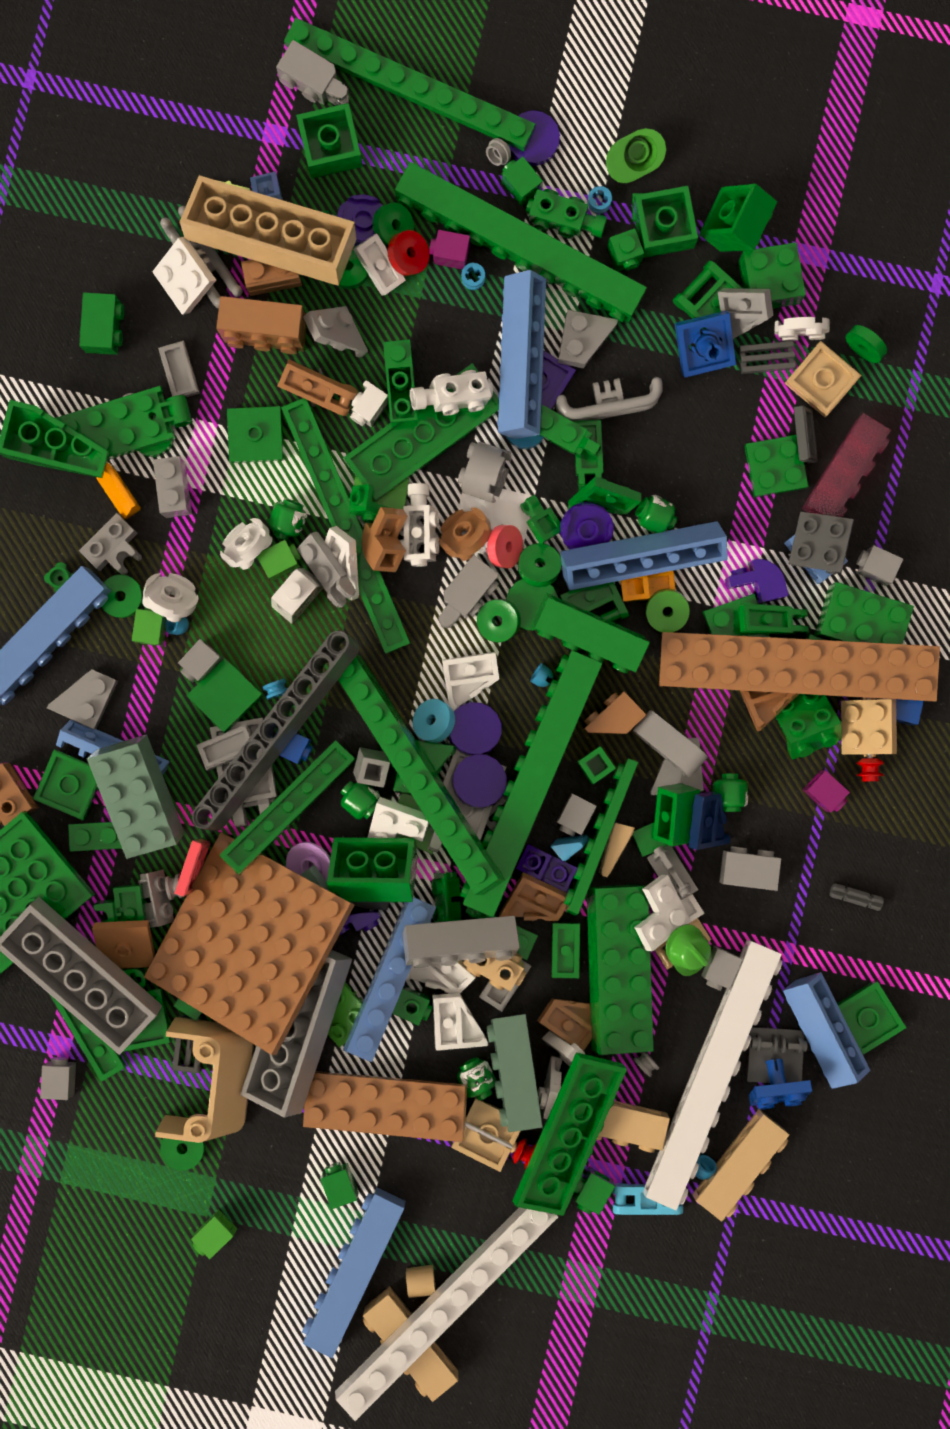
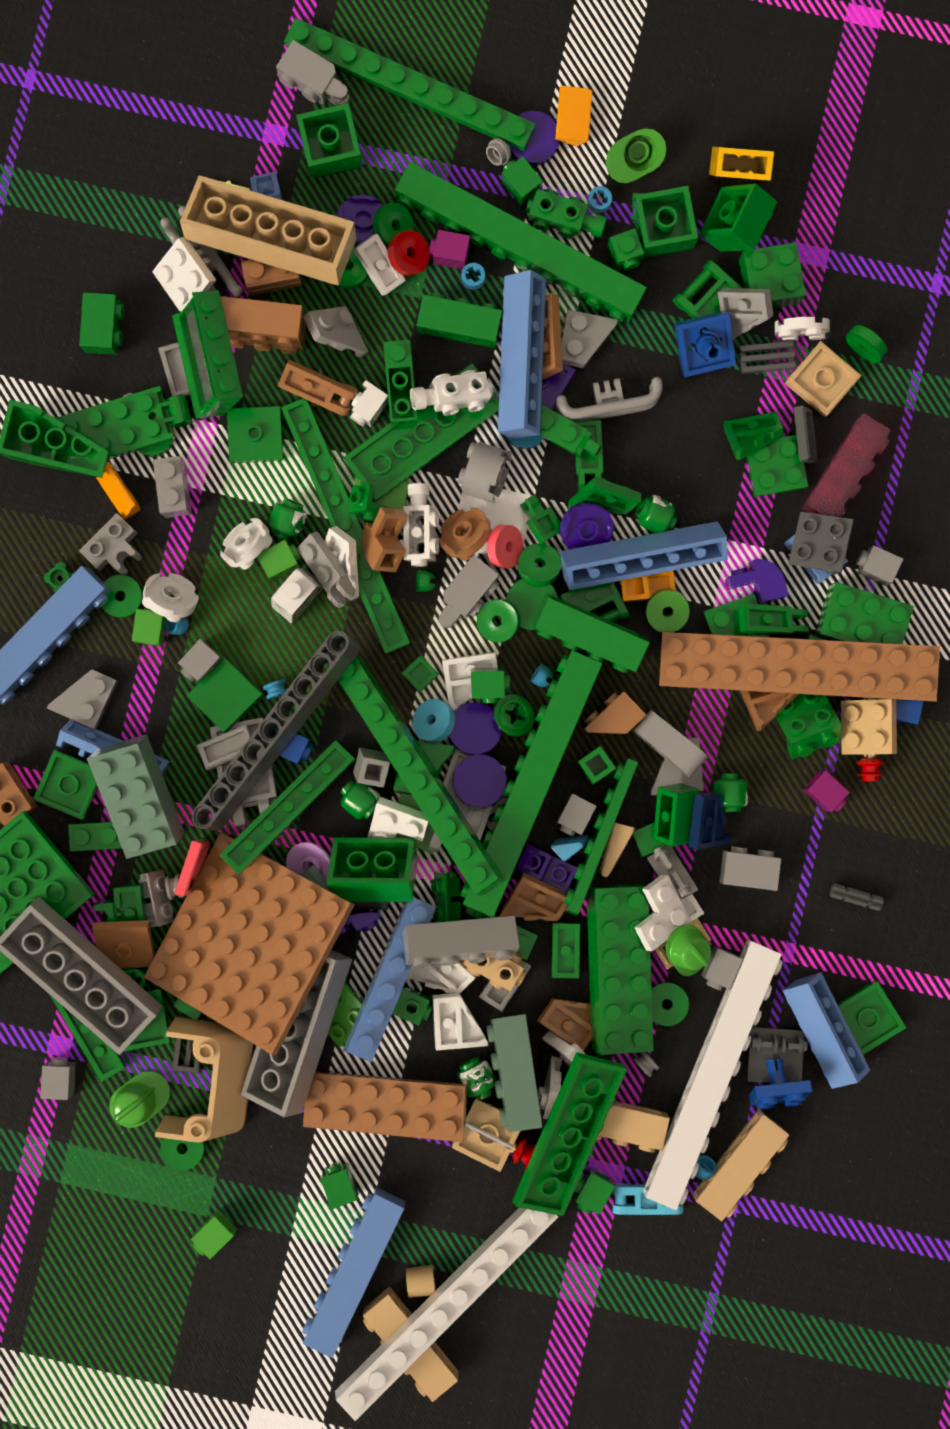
(139, 1099): none -> bright green piece
(207, 355): none -> green window
(420, 673): none -> green tile
(423, 581): none -> green hinge
(459, 320): none -> green brick
(489, 684): none -> green brick
(523, 712): none -> green gear
(552, 338): none -> medium nougat plate
(573, 115): none -> light orange slope
(679, 1003): none -> green piece
(741, 163): none -> yellow brick
(752, 433): none -> green wing

